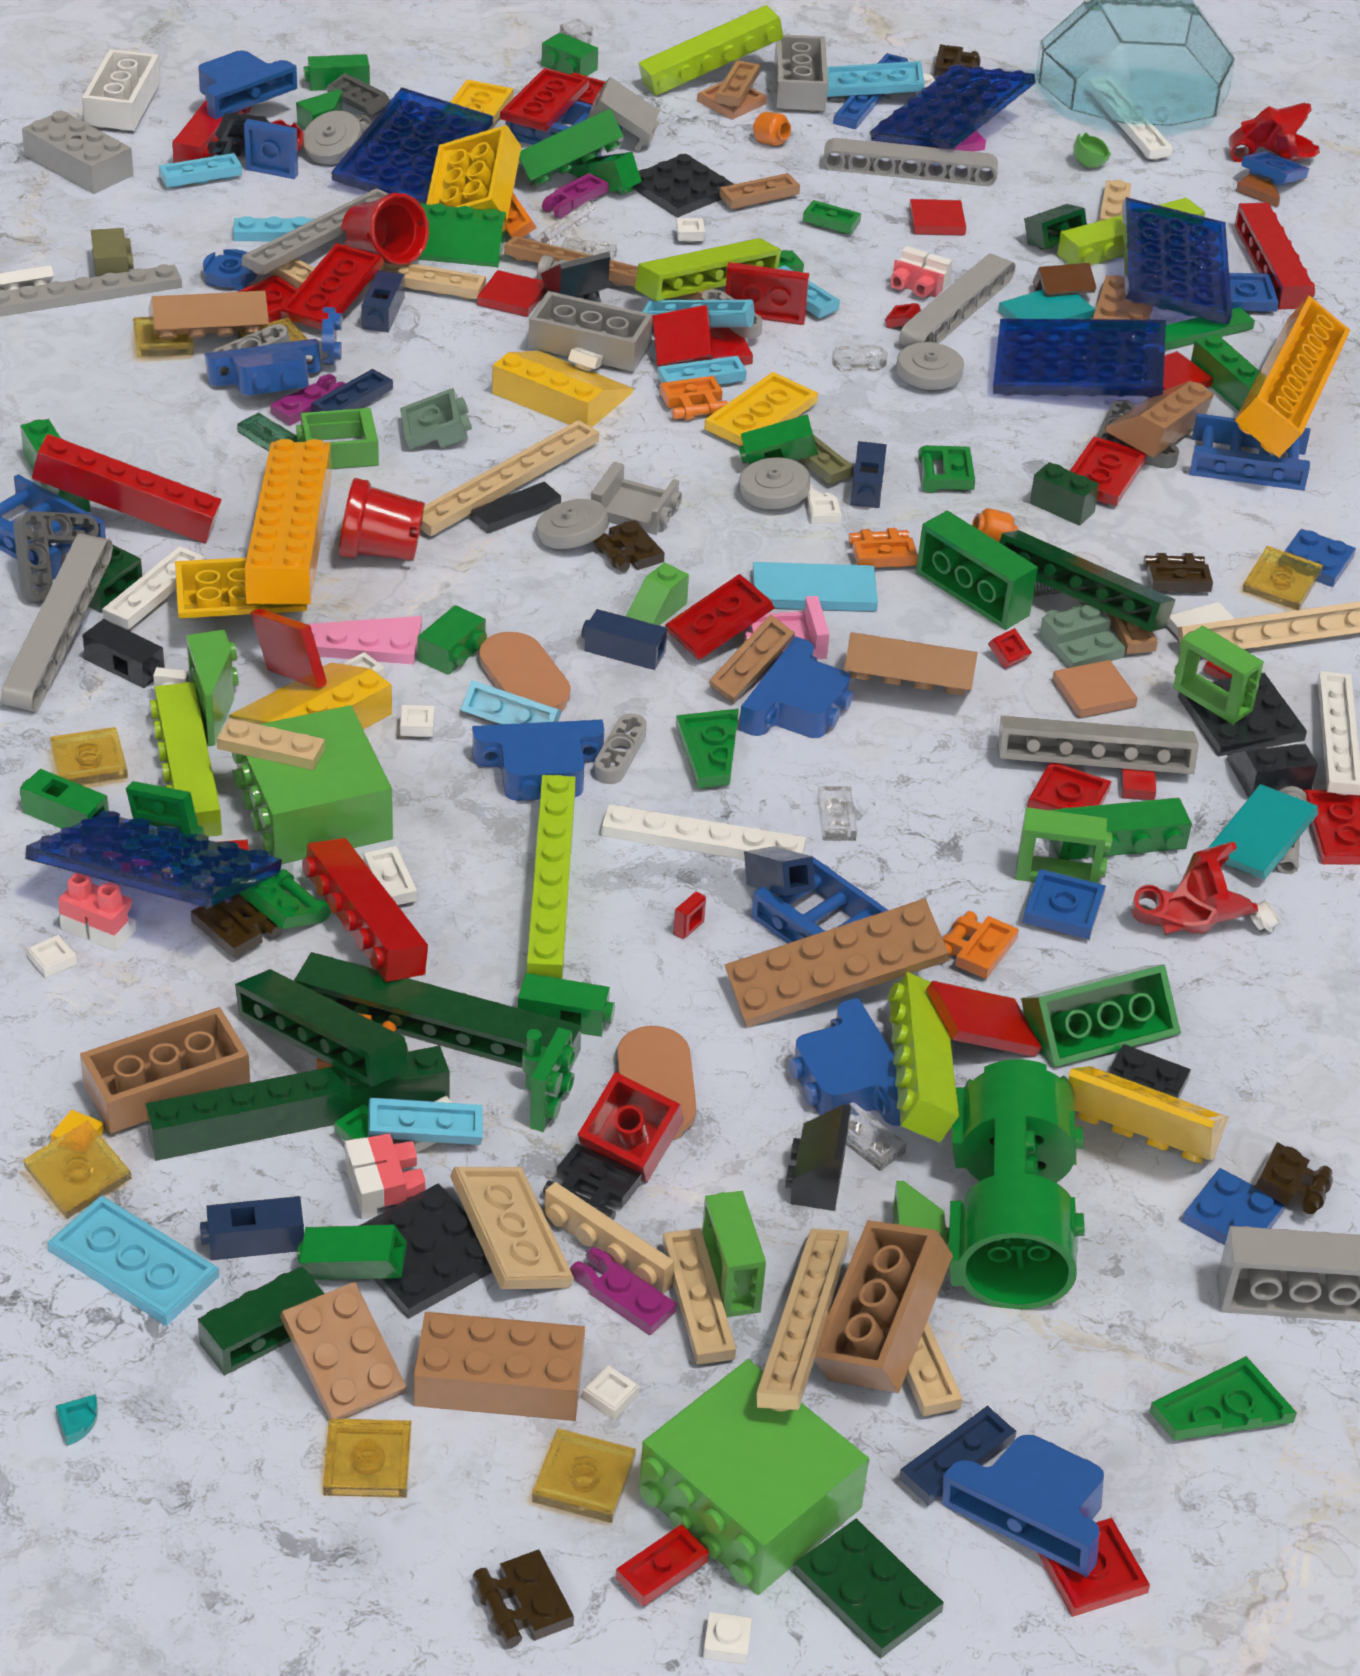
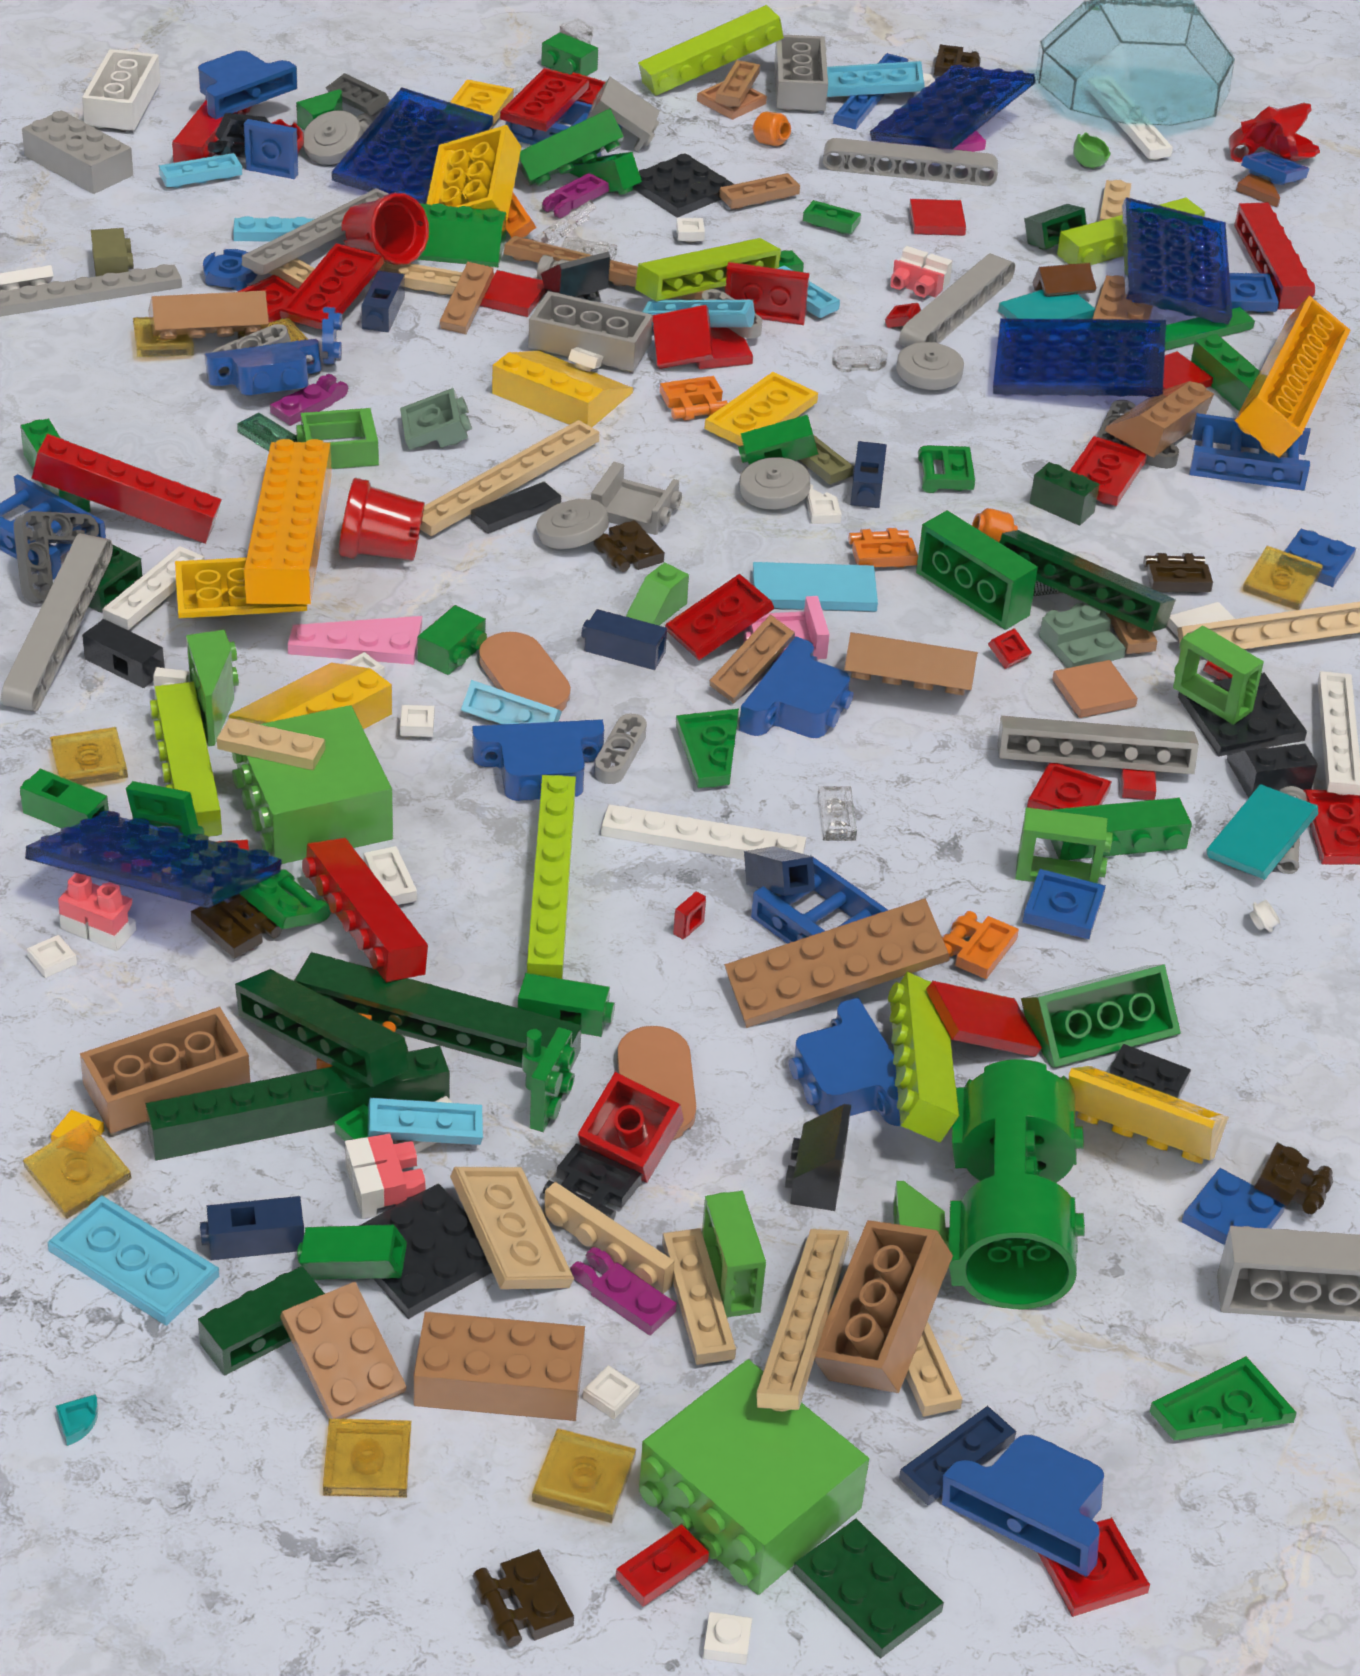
(289, 648): red tile -> none
(326, 69): green brick -> none
(355, 393): dark blue plate -> none
(466, 298): none -> medium nougat plate
(725, 370): medium azure plate -> none
(872, 1139): clear plate -> none
(1198, 900): red piece -> none

